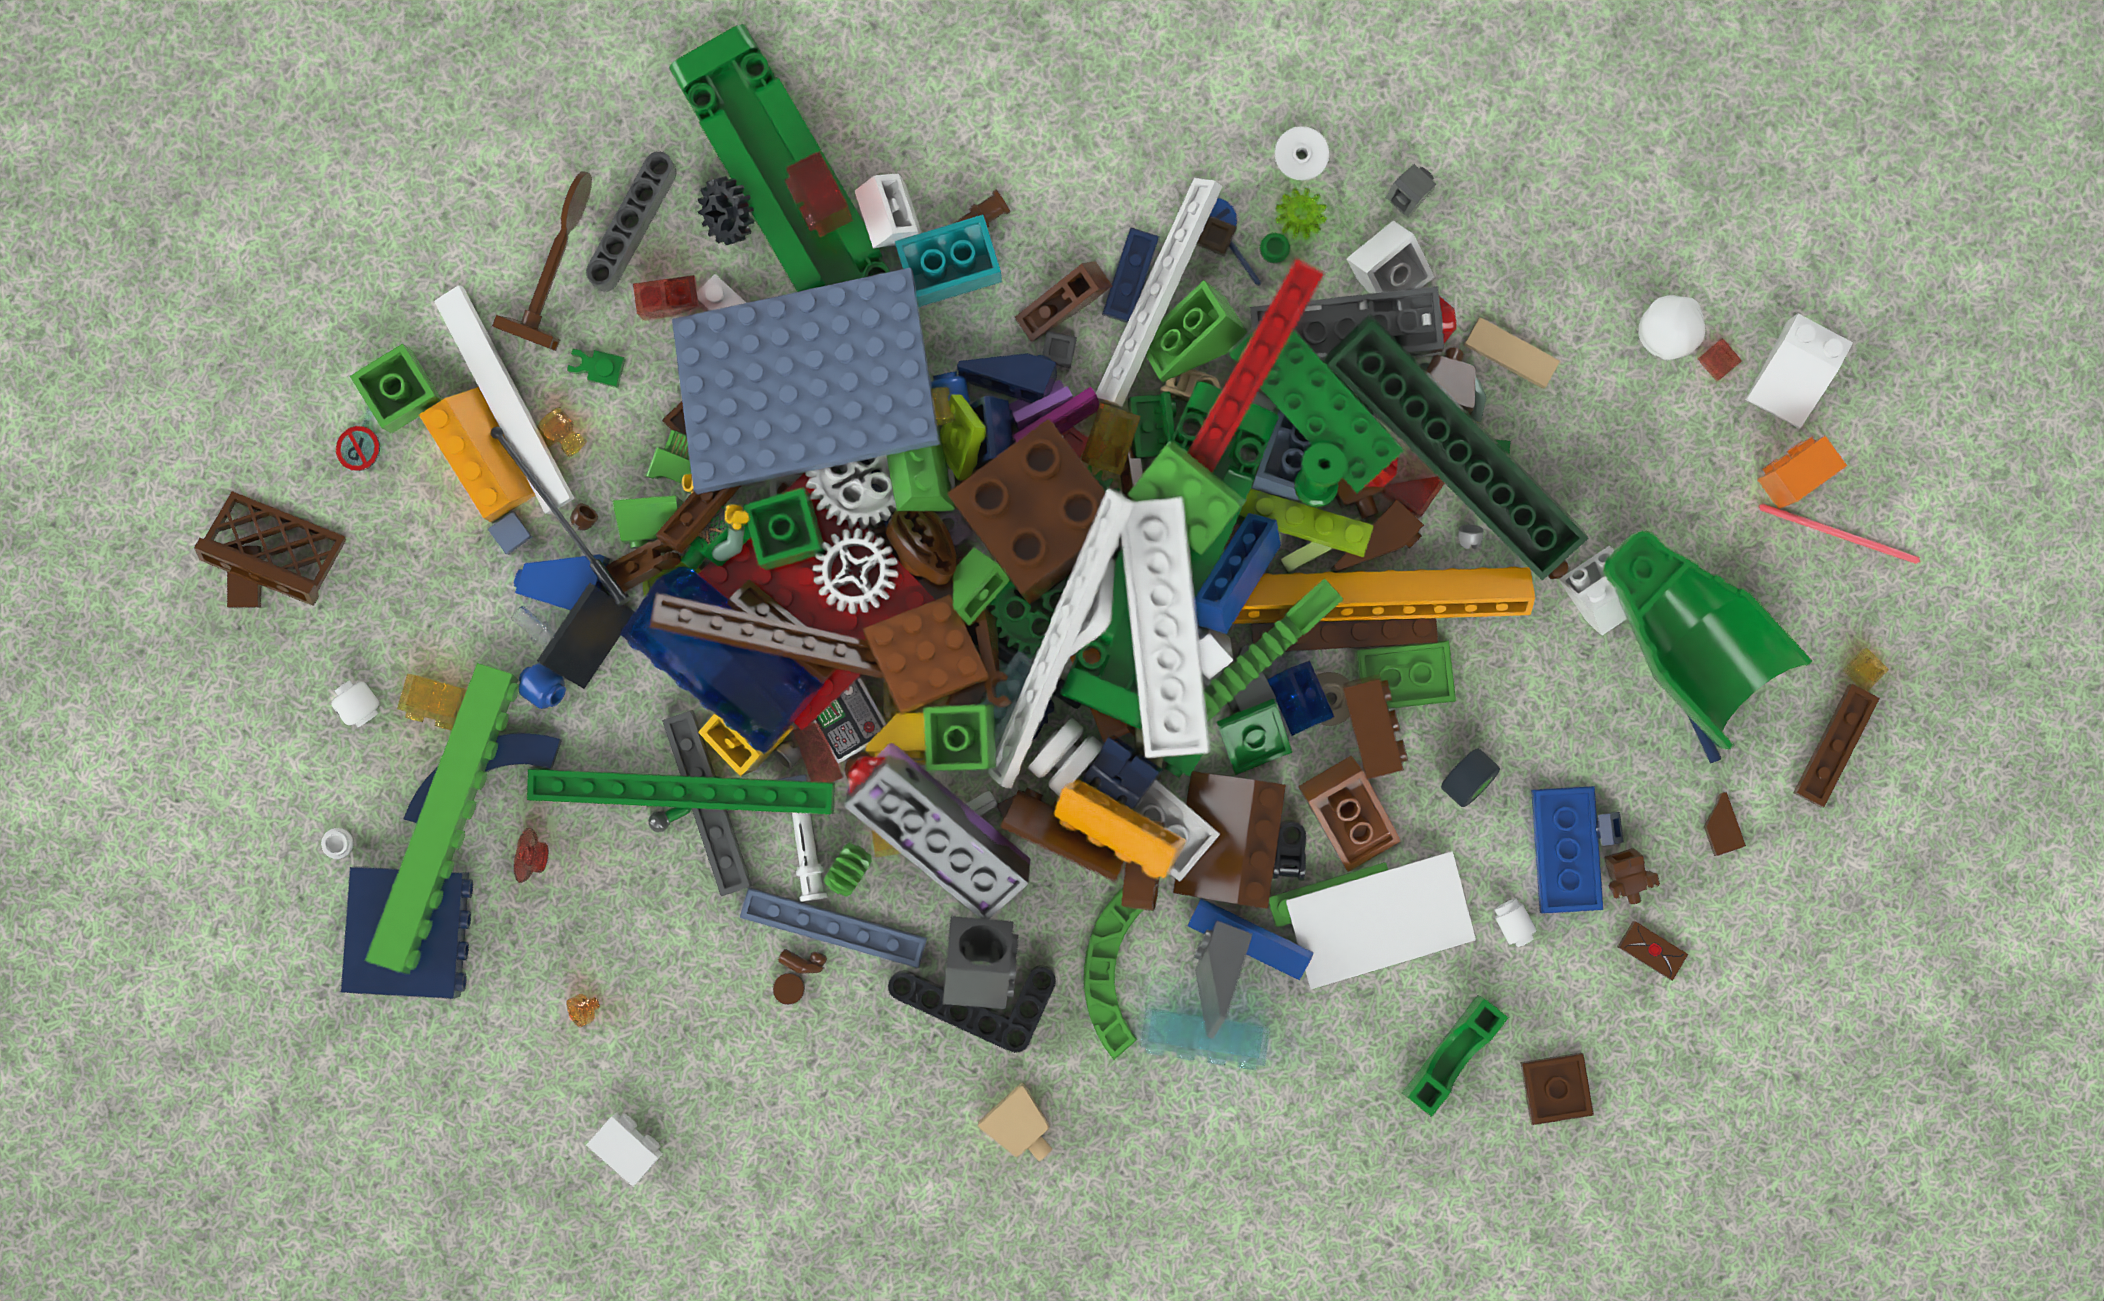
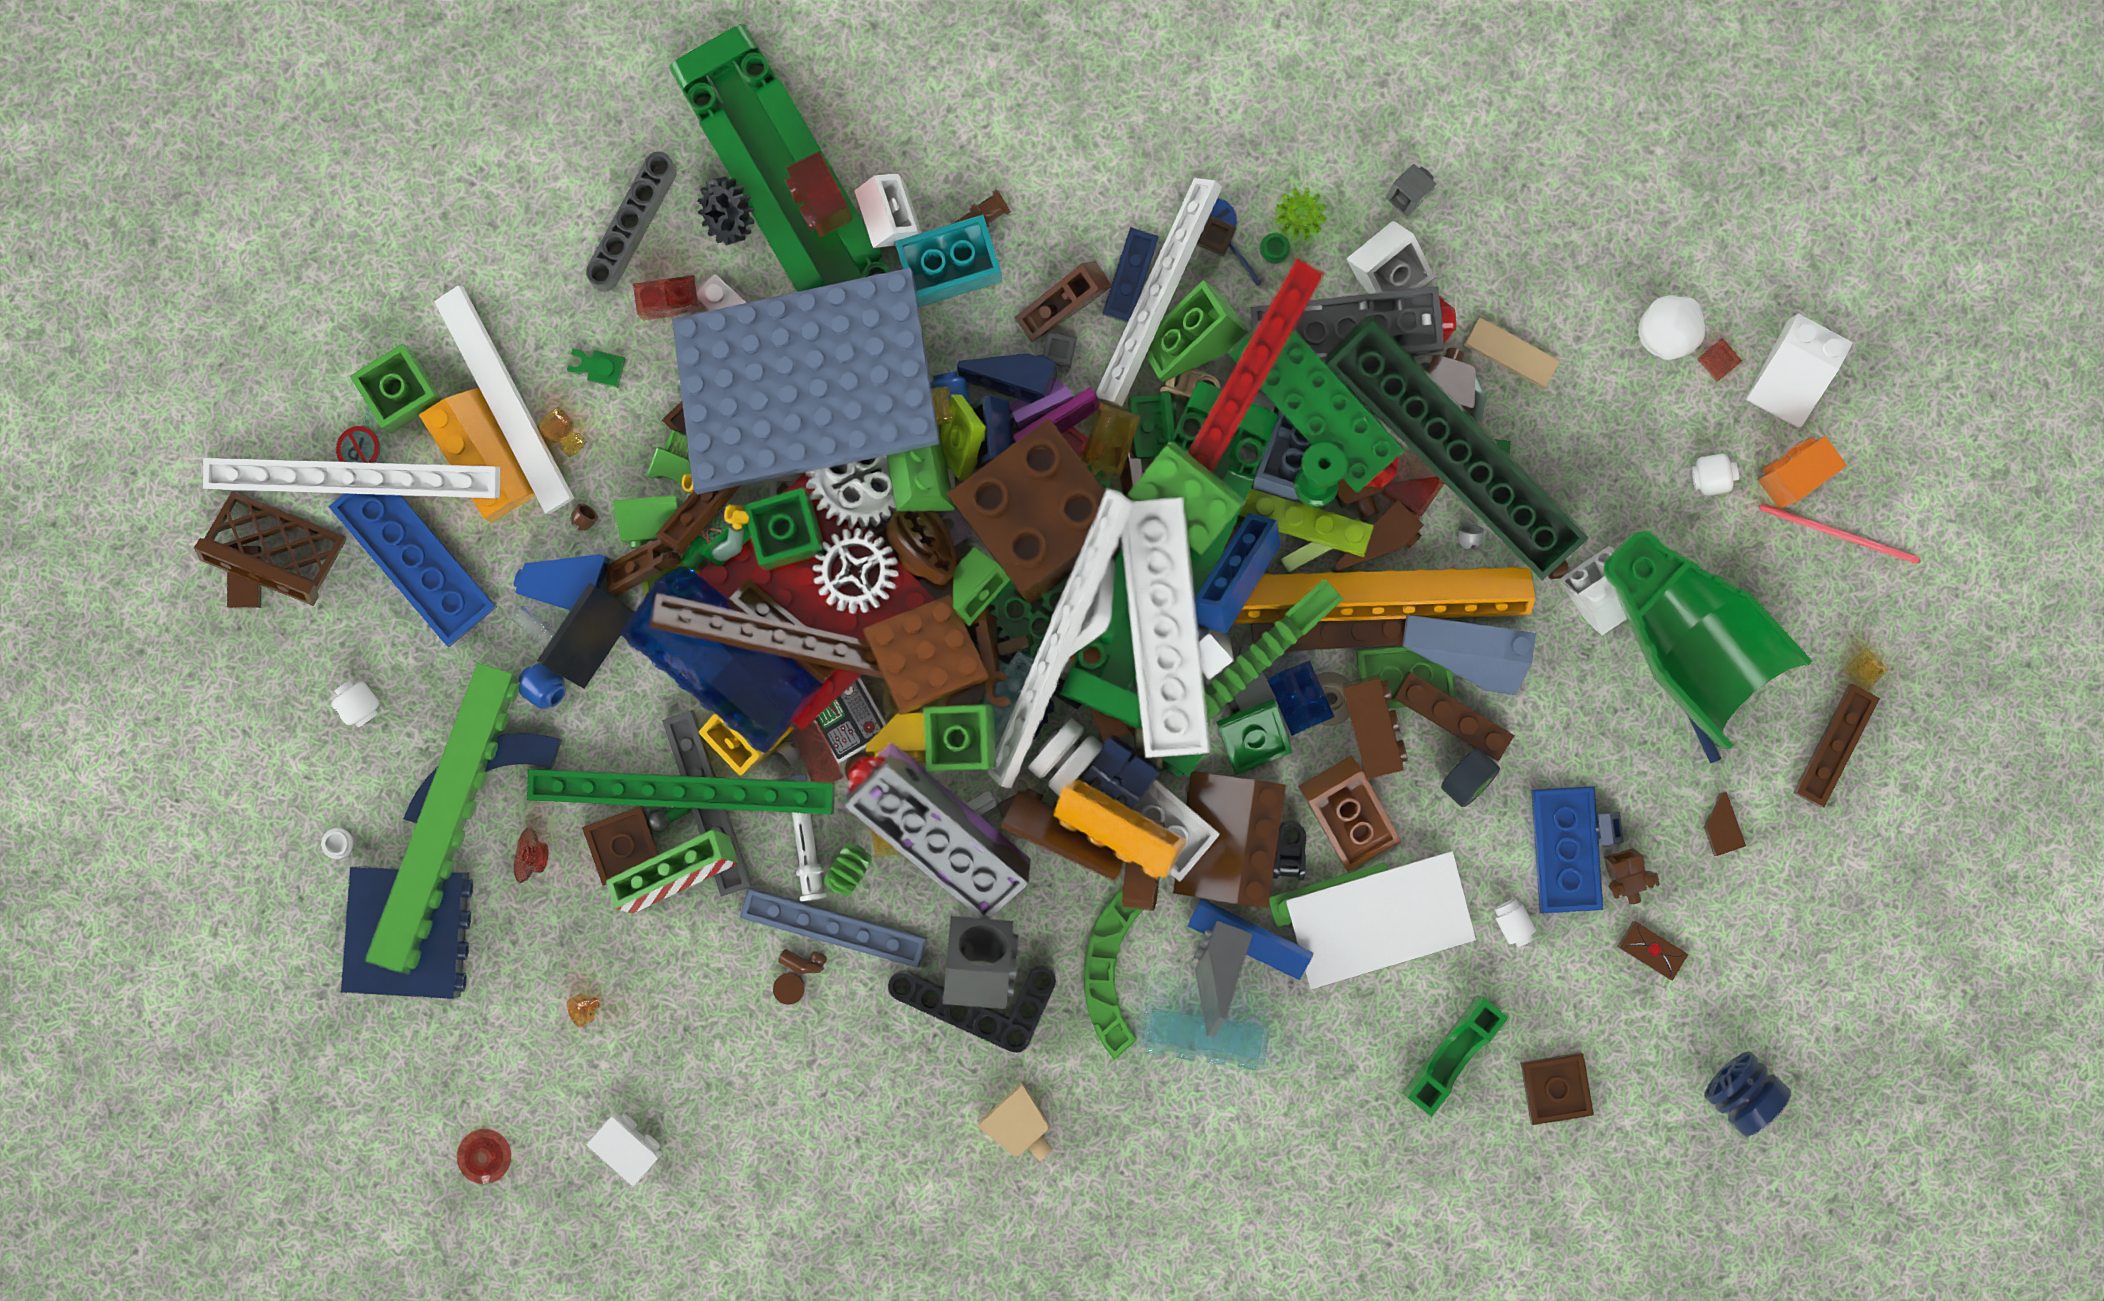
(352, 477): none -> white plate
(415, 562): none -> blue plate
(431, 699): clear yellow brick -> none
(497, 1153): none -> clear red piece
(510, 533): sand blue tile -> none
(571, 214): reddish brown piece -> none
(595, 564): black piece -> none
(620, 842): none -> reddish brown plate
(672, 871): none -> bright green brick
(1015, 644): none -> dark brown tile
(1302, 140): white piece -> none
(1453, 716): none -> reddish brown plate
(1483, 654): none -> sand blue wedge
(1714, 474): none -> white head
(1747, 1094): none -> dark blue wheel

